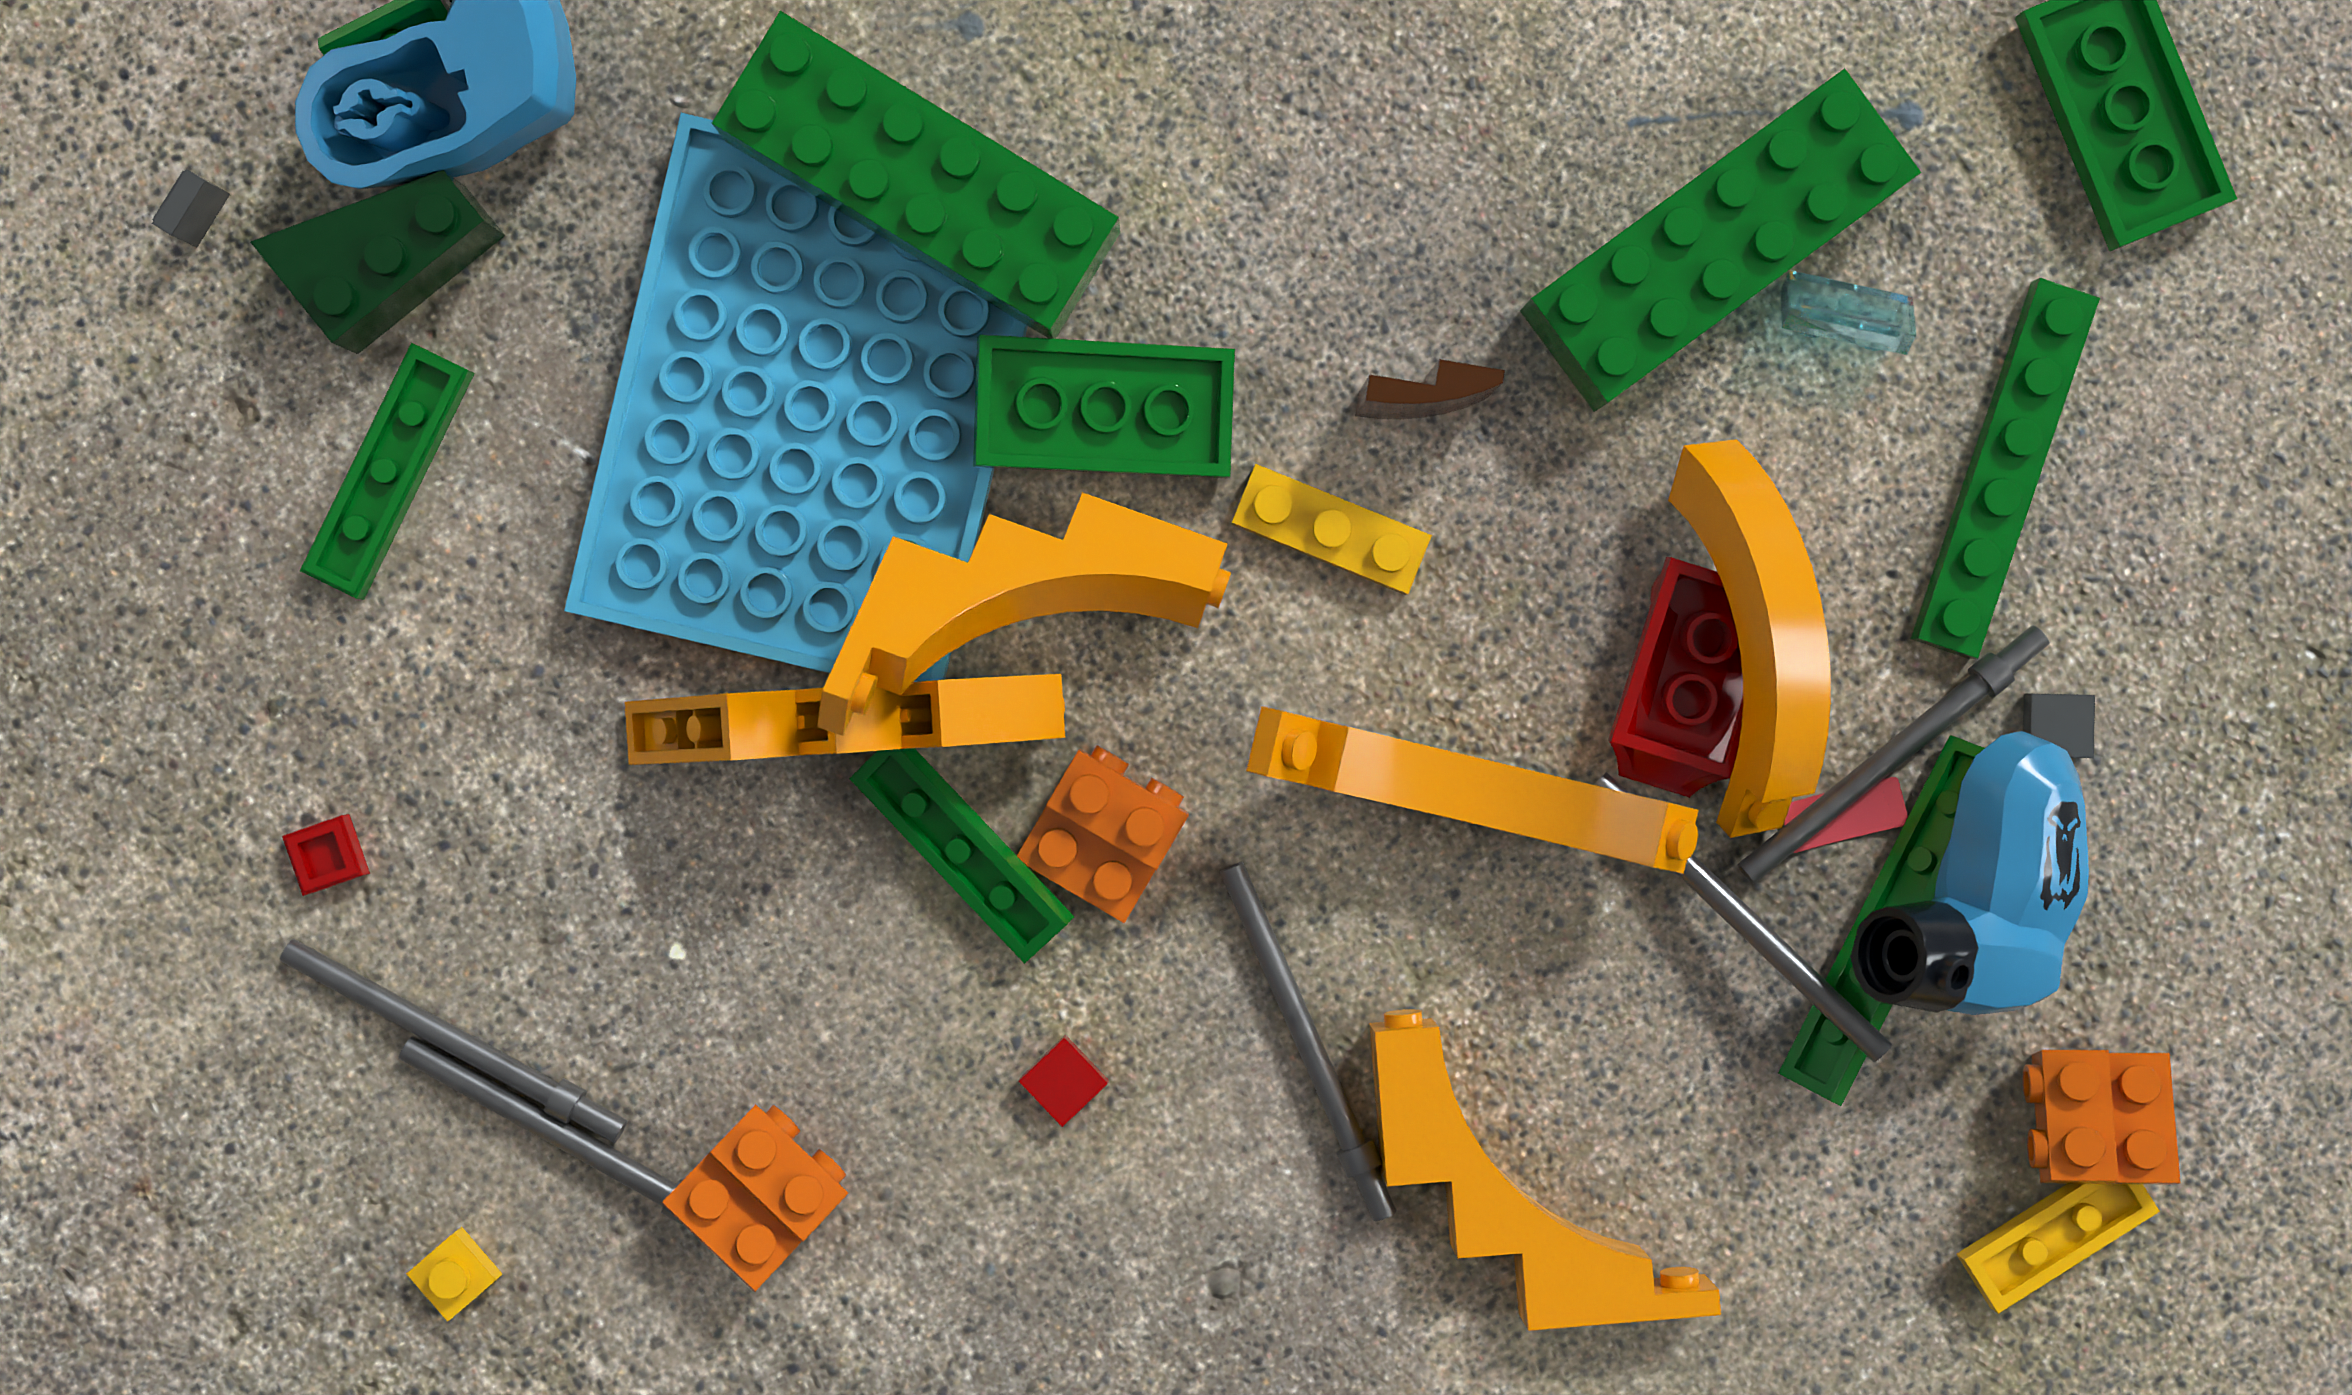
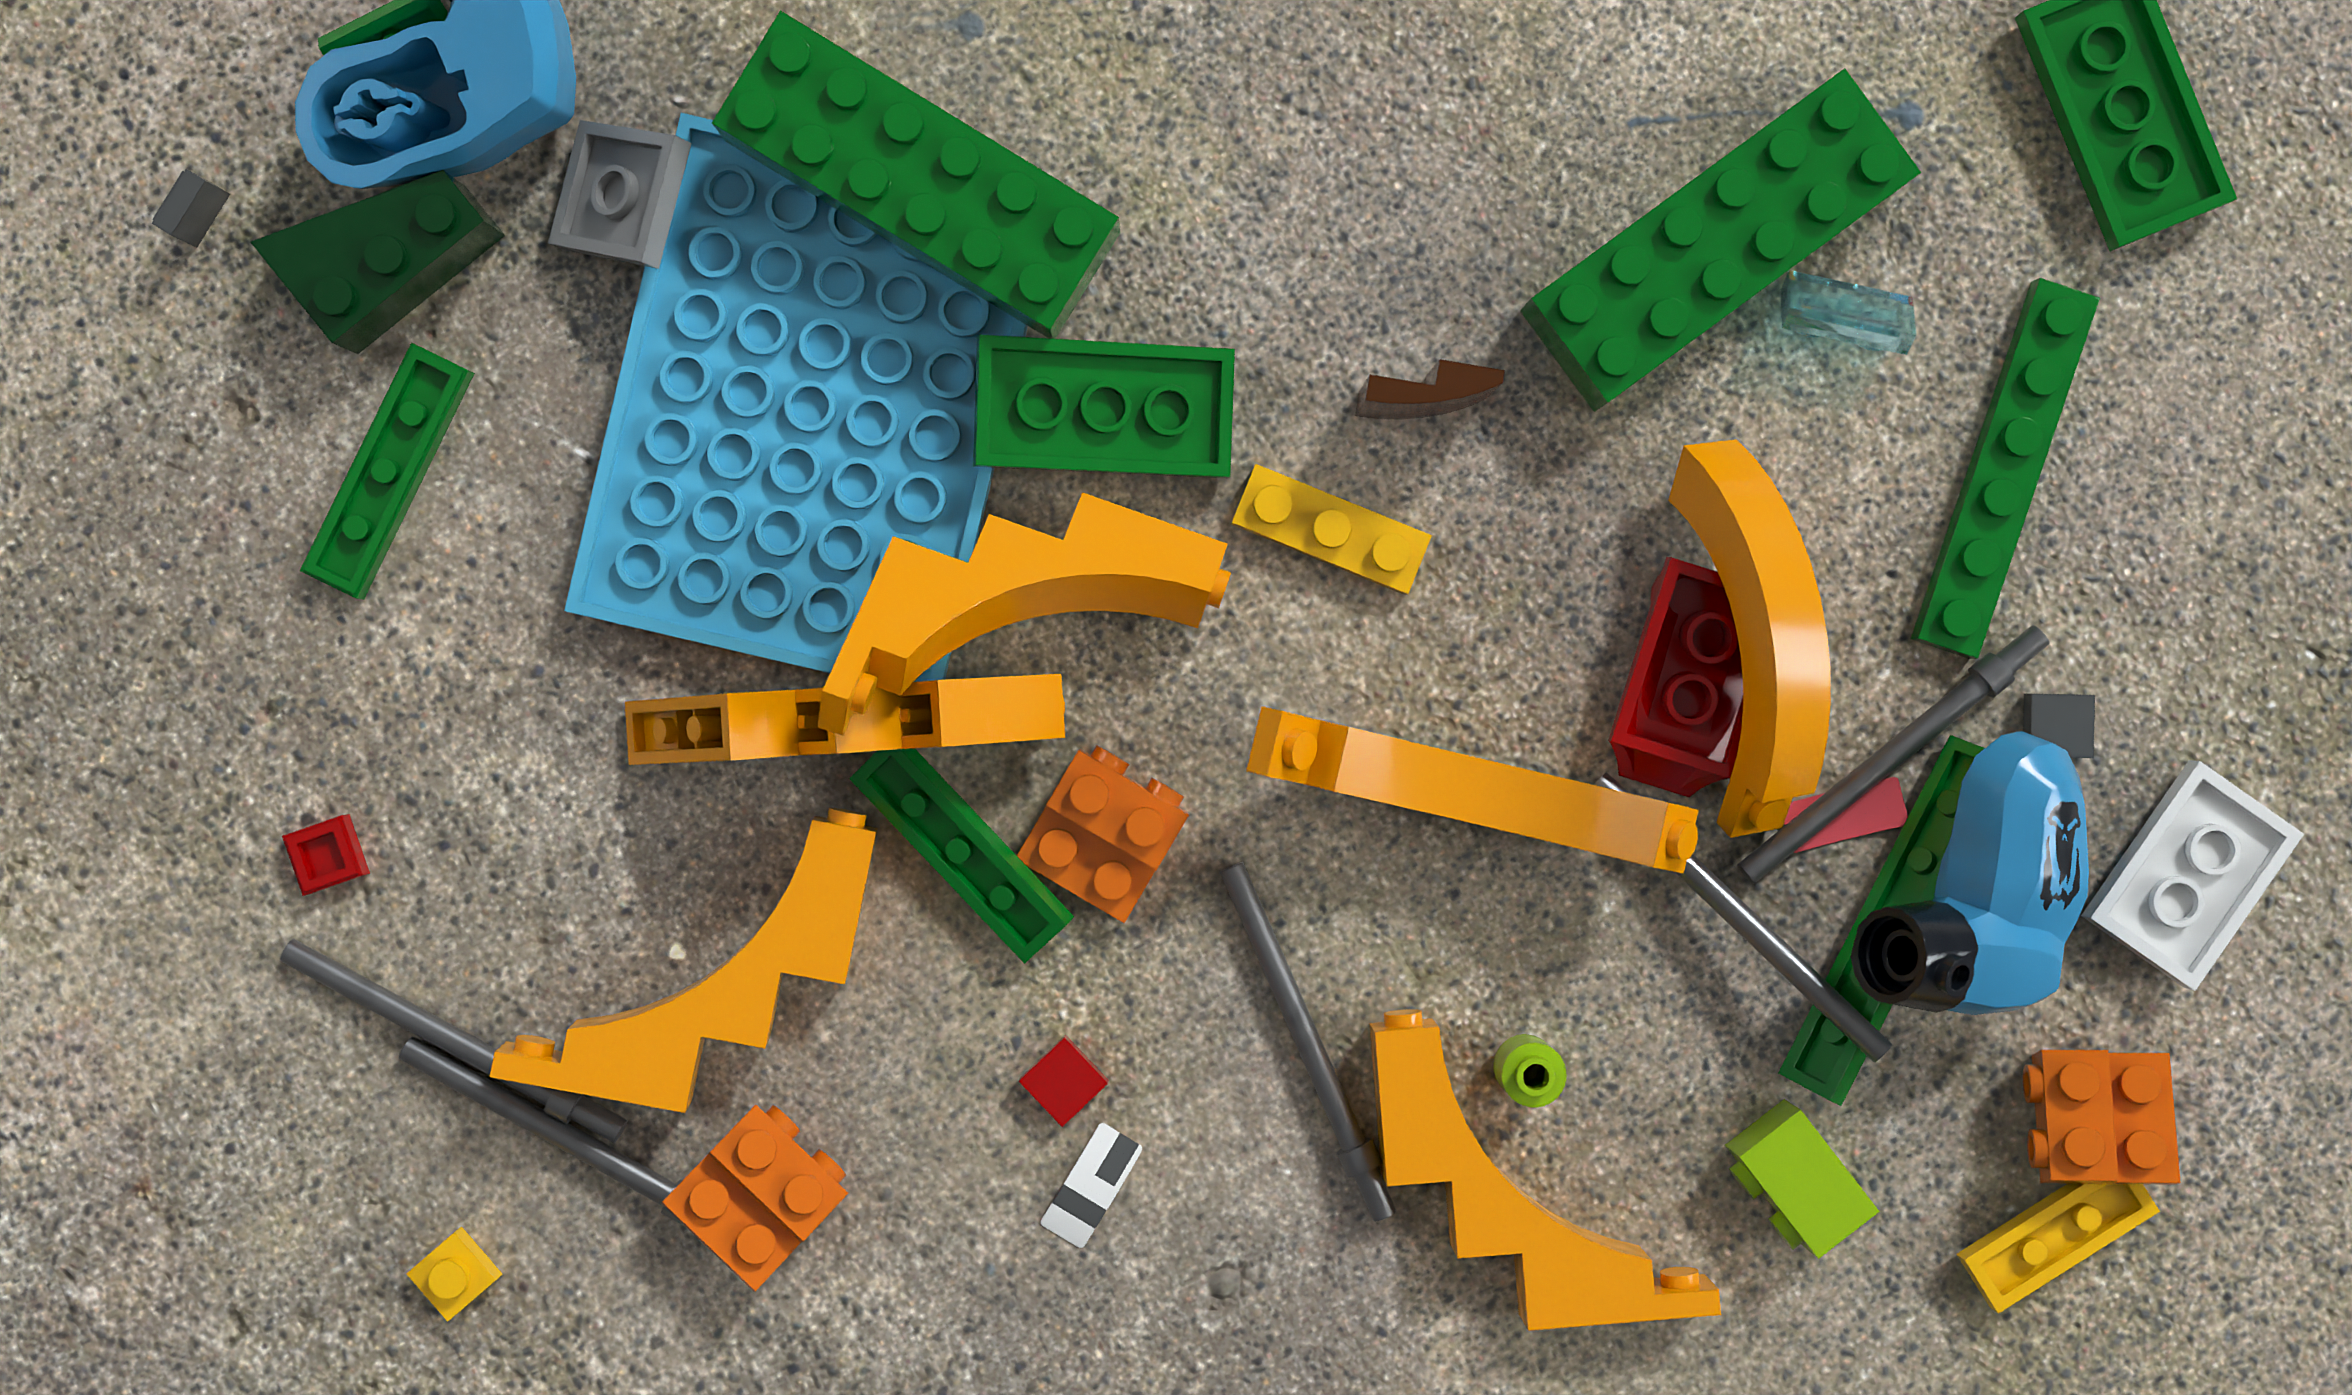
(619, 193): none -> light grey plate
(656, 1049): none -> light orange arch
(1091, 1185): none -> white sticker
(1514, 1058): none -> lime brick
(1800, 1178): none -> lime brick
(2192, 874): none -> white plate

